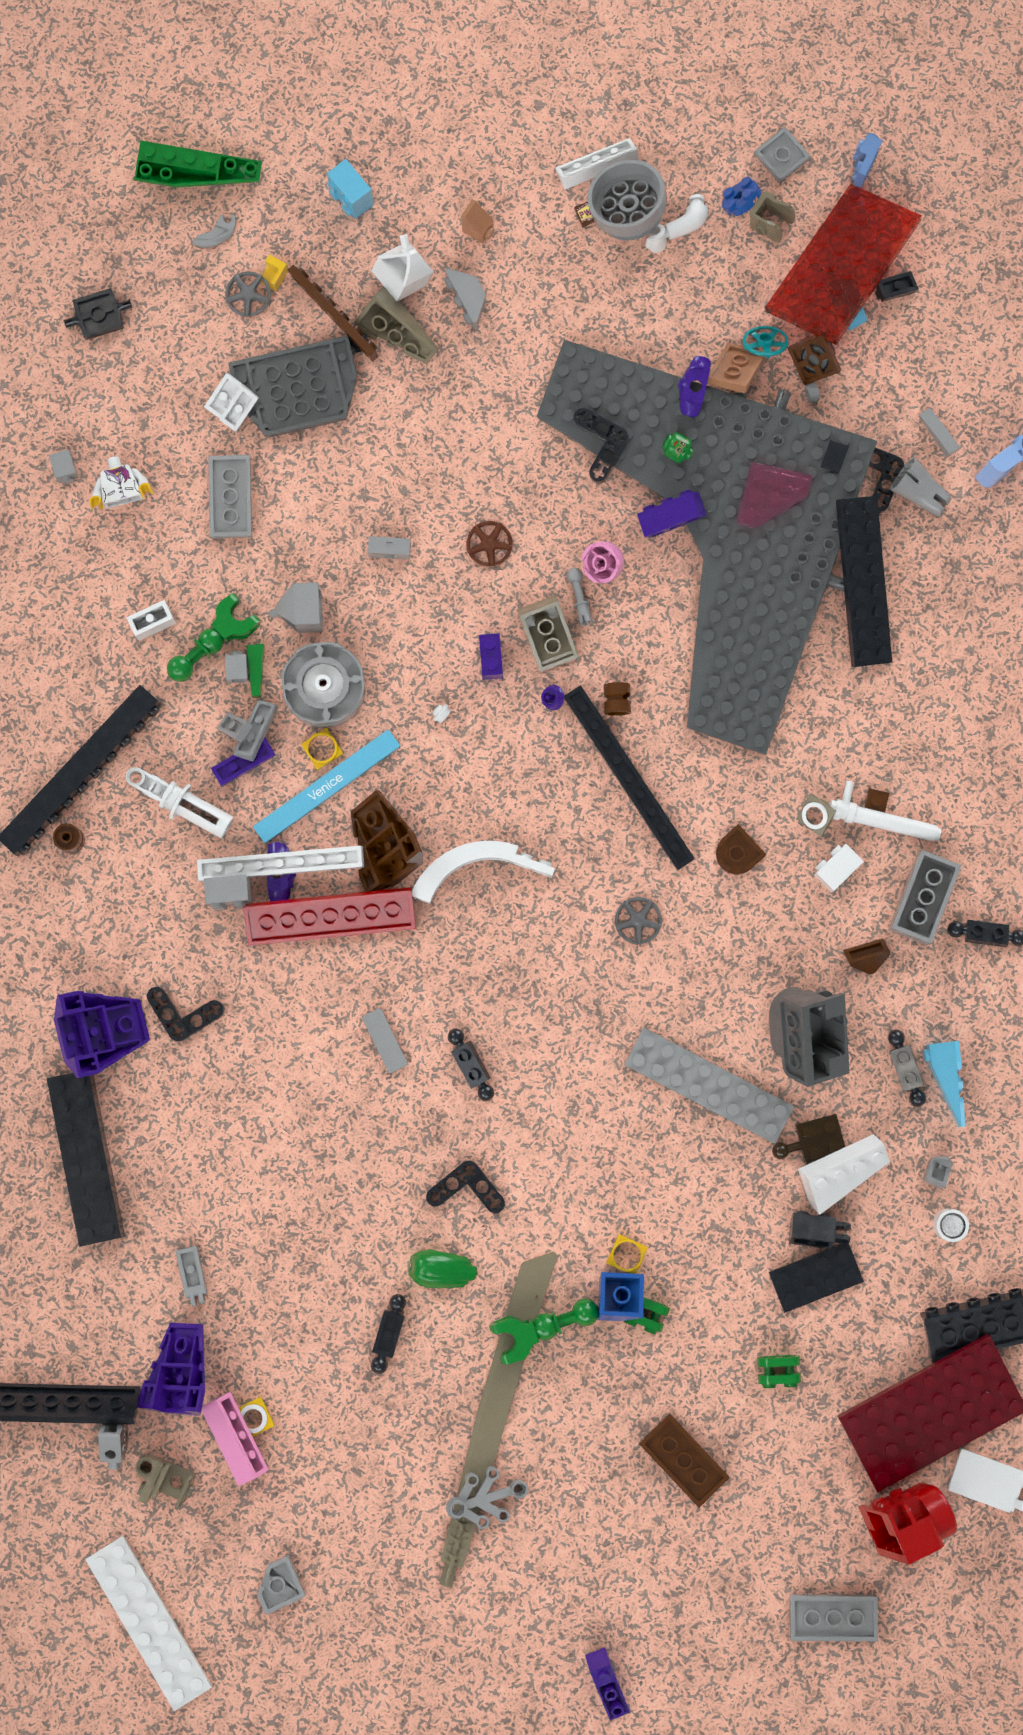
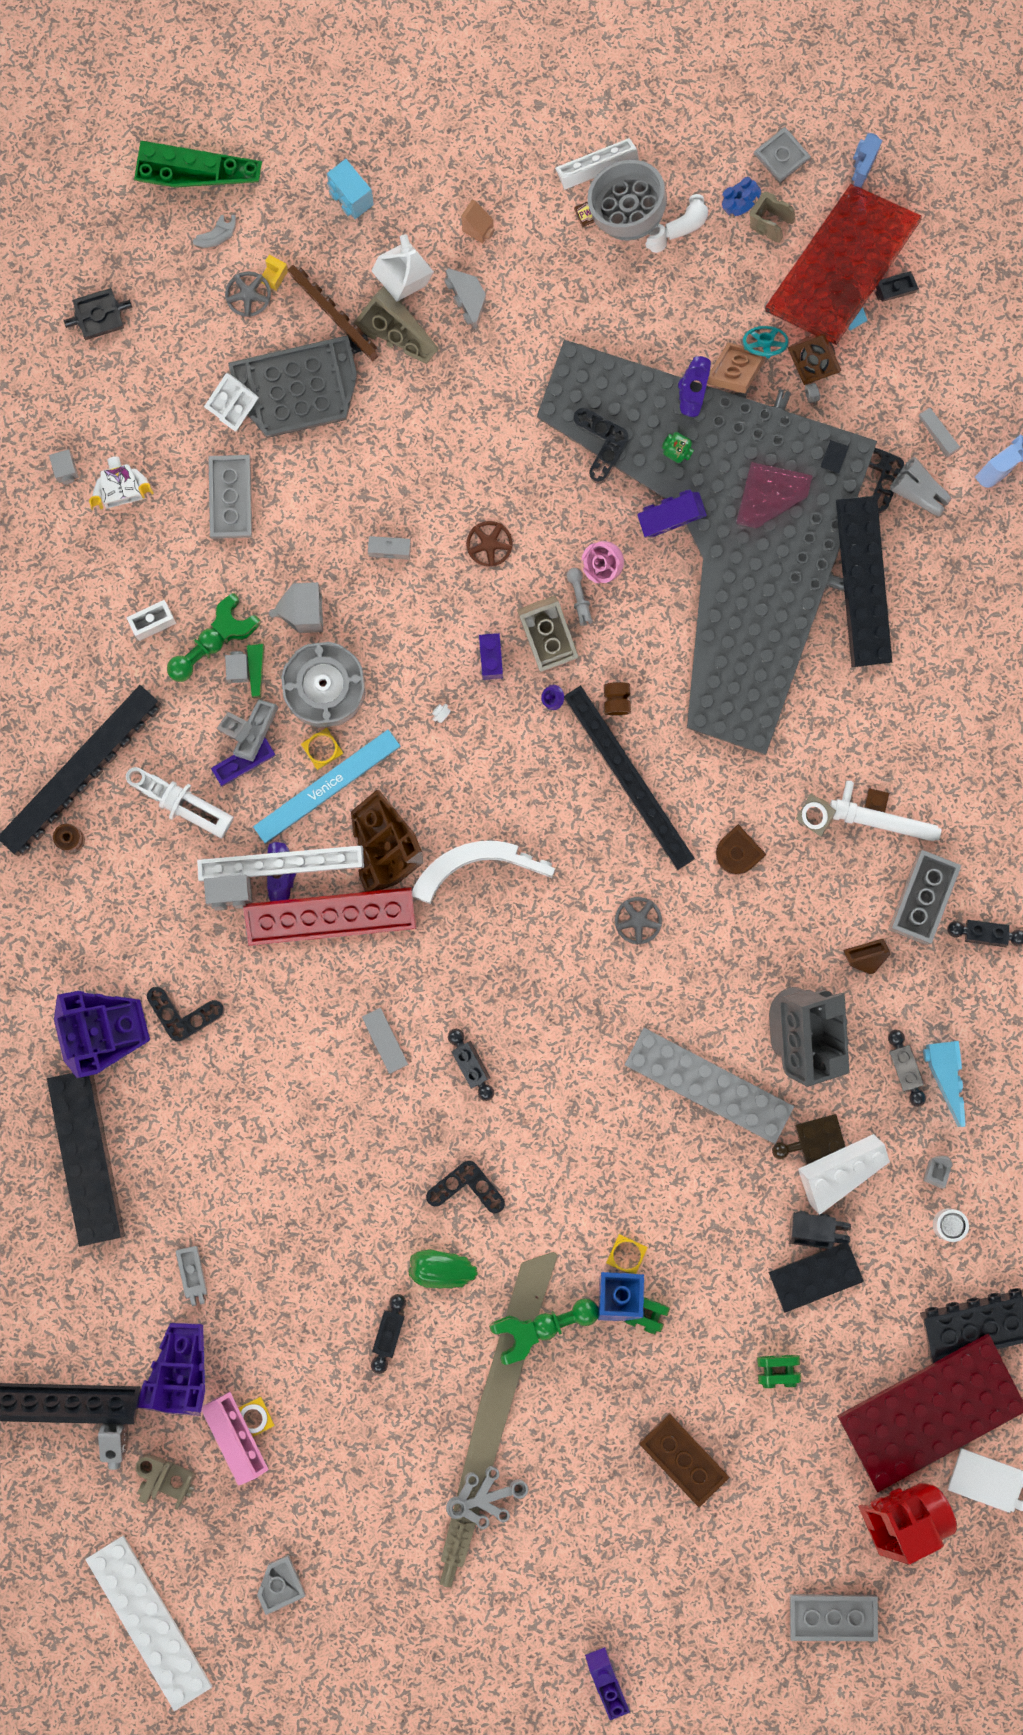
(838, 867): white brick -> none

